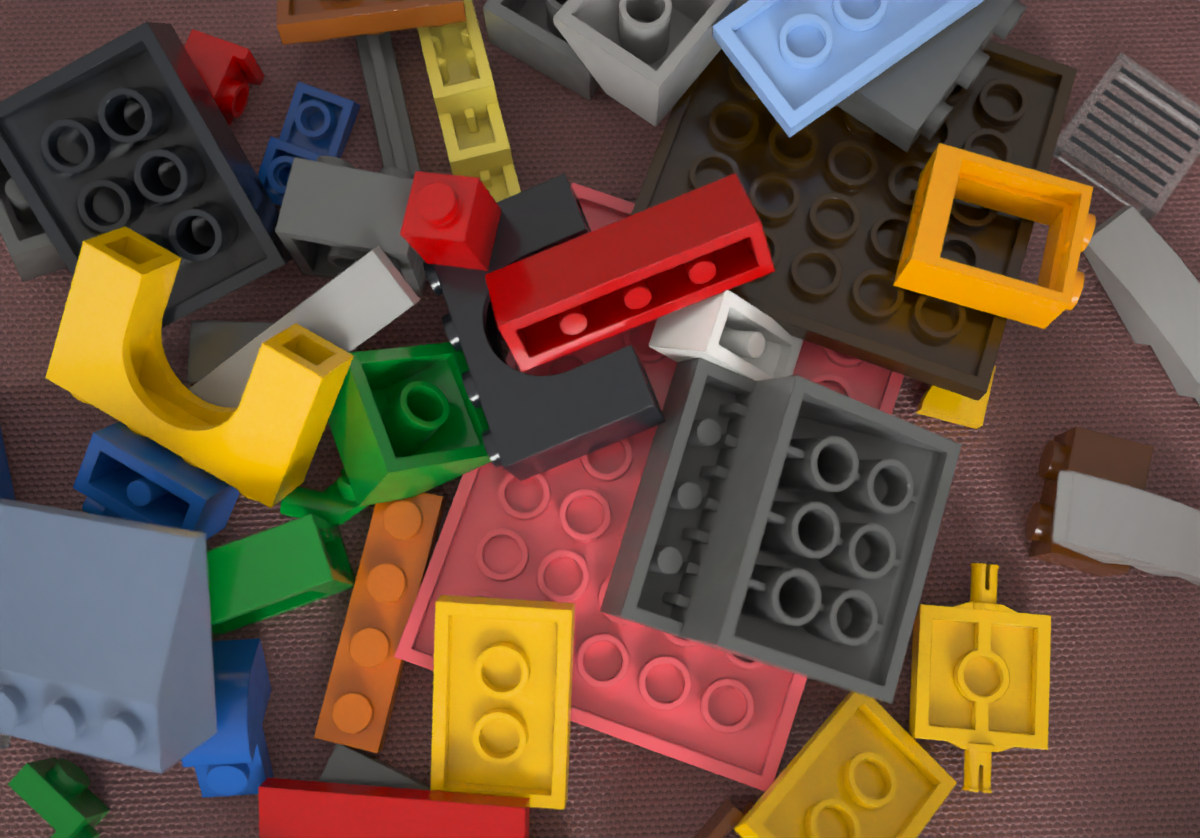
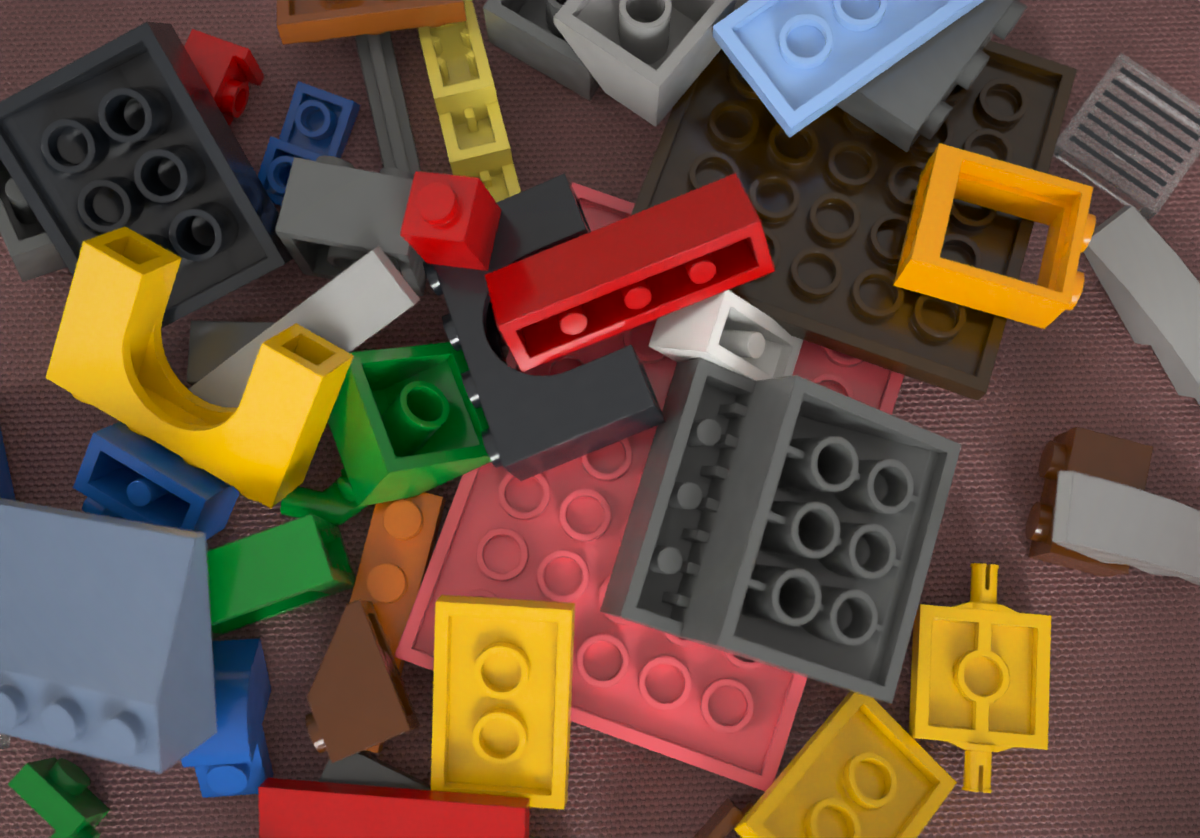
(357, 689): none -> reddish brown slope
(954, 407): yellow tile -> none

